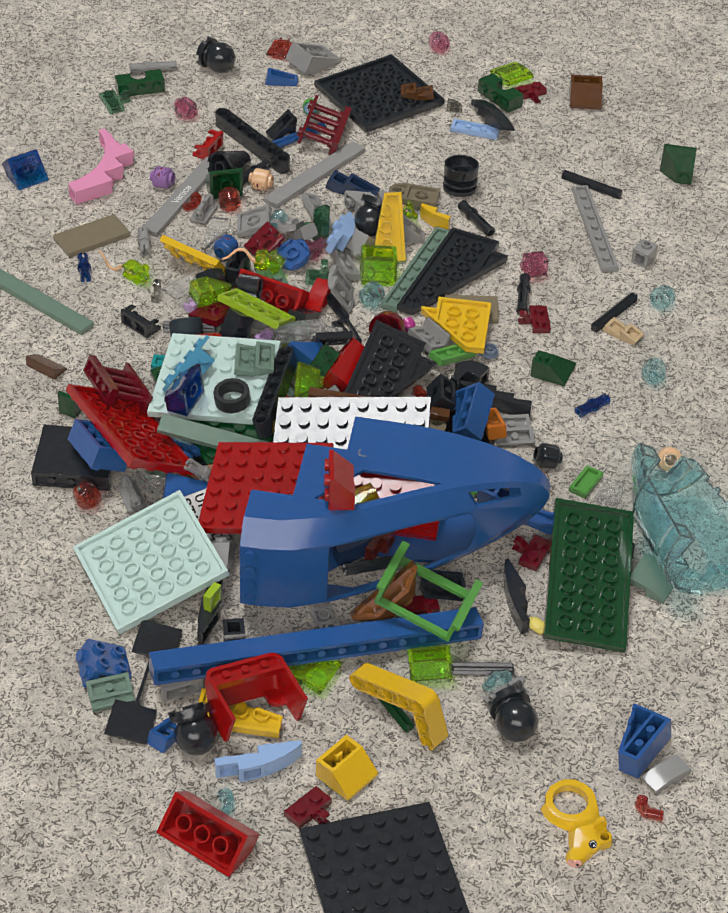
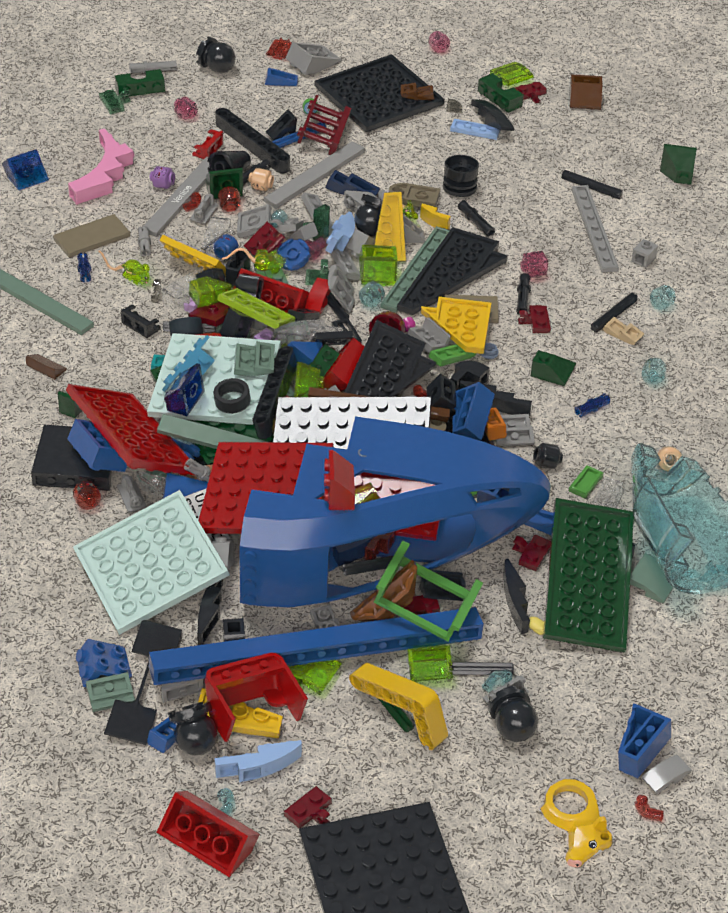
(117, 383): dark red fence -> none
(212, 597): lime tile -> none
(346, 768): yellow slope -> none

